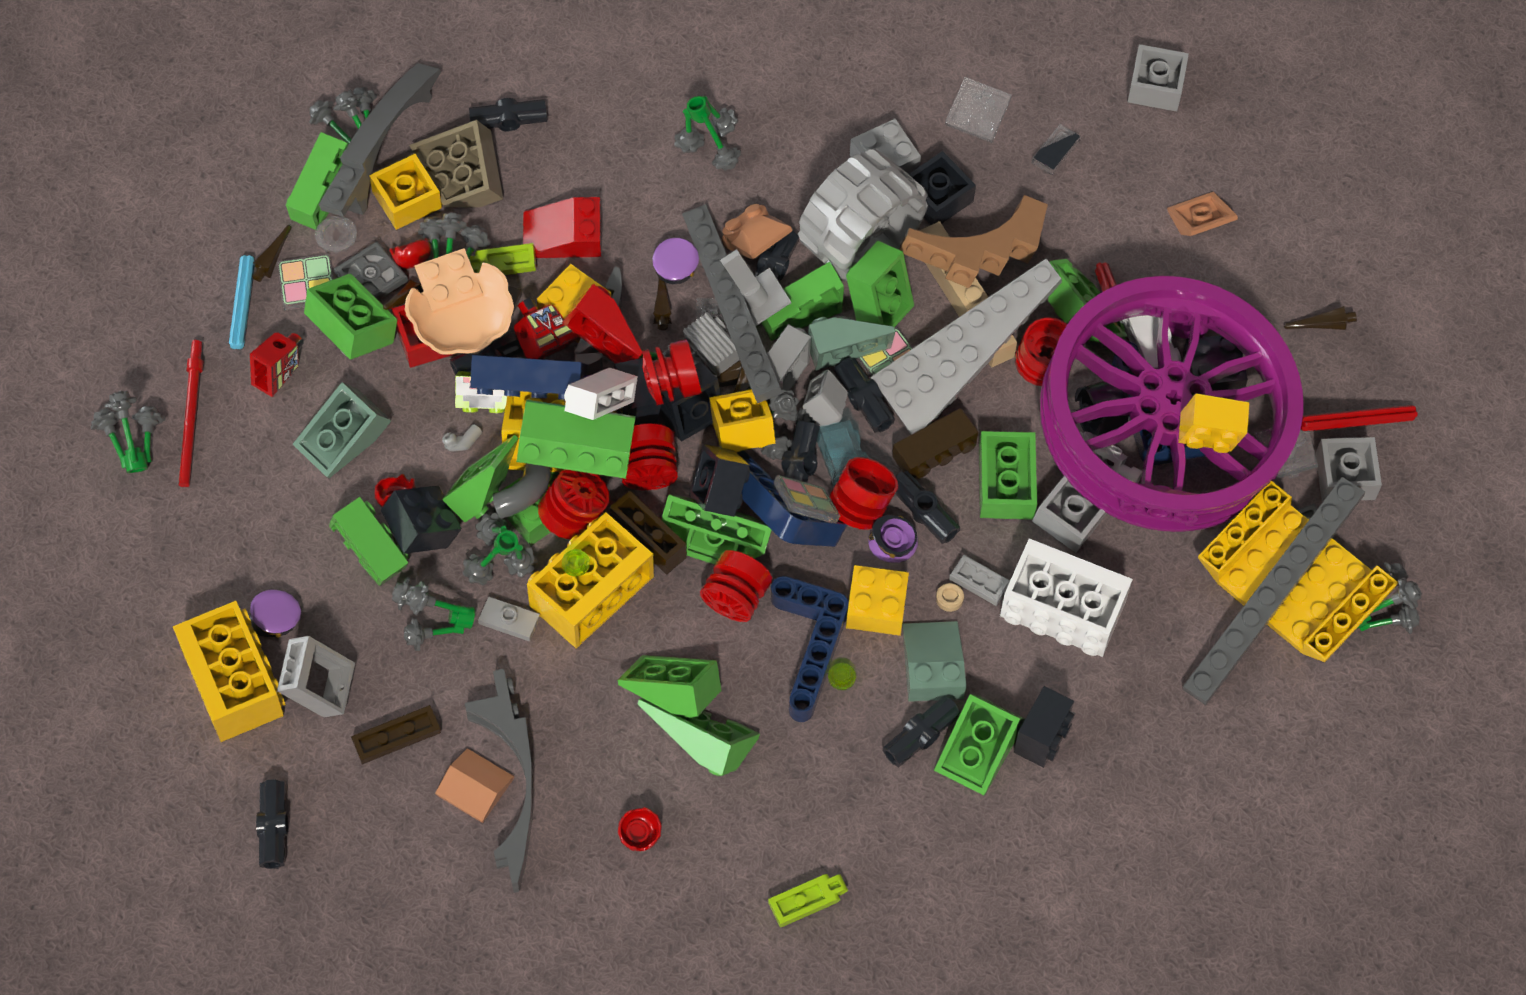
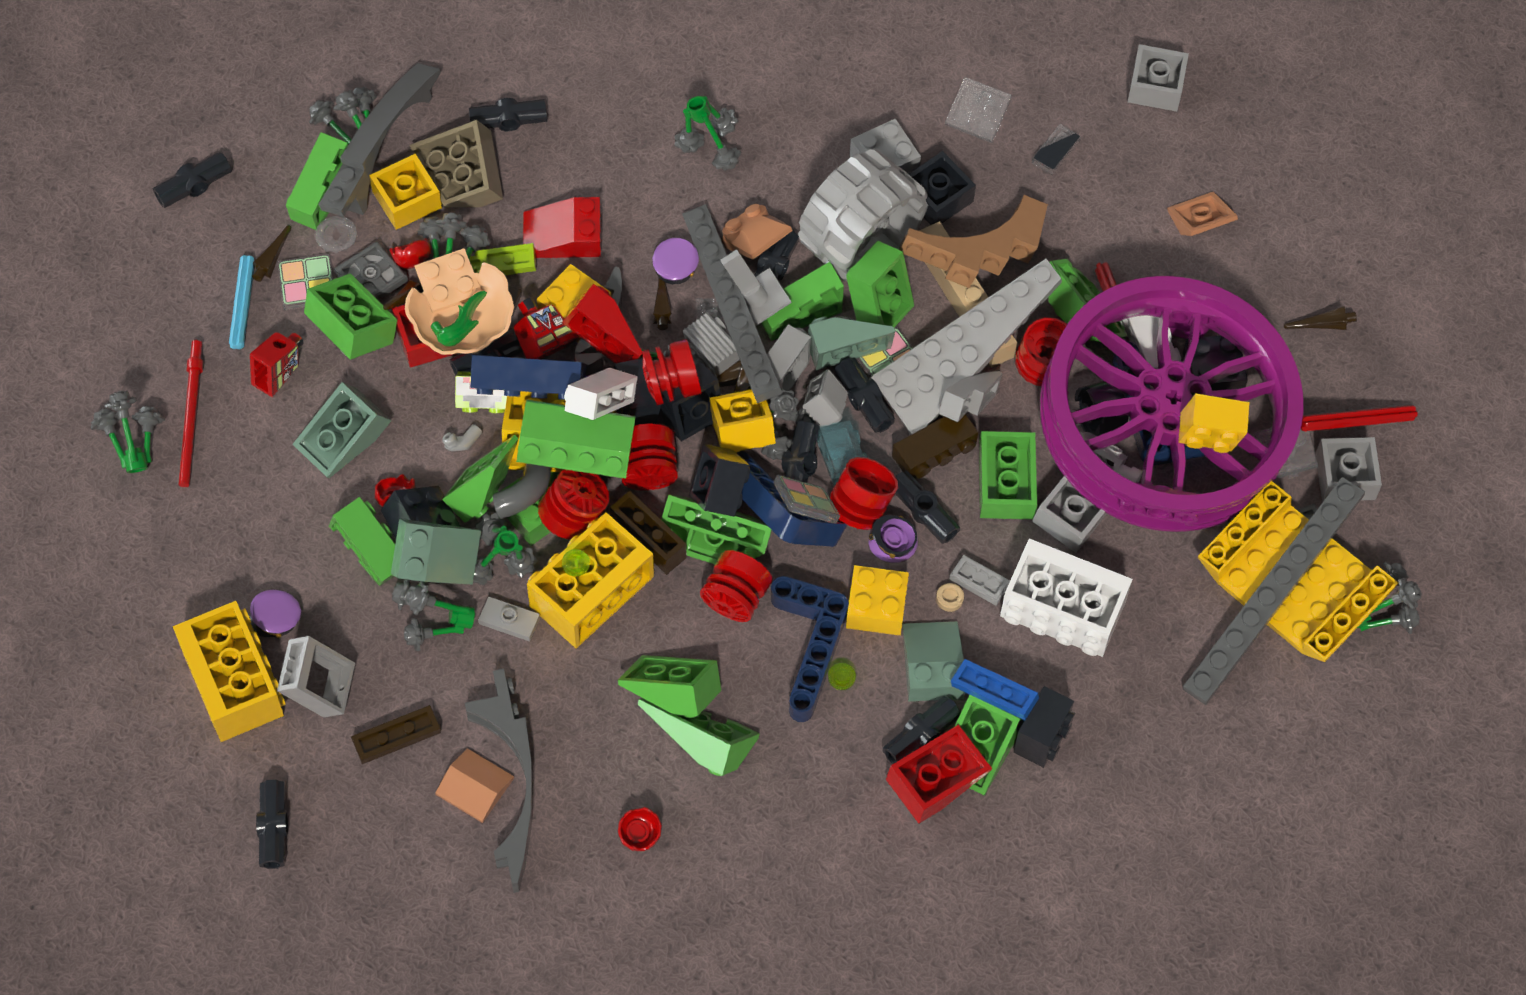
(192, 180): none -> black piece
(435, 552): none -> sand green slope
(462, 326): none -> green piece
(807, 898): lime hinge -> none
(937, 773): none -> red slope
(970, 395): none -> light grey slope
(994, 689): none -> blue plate

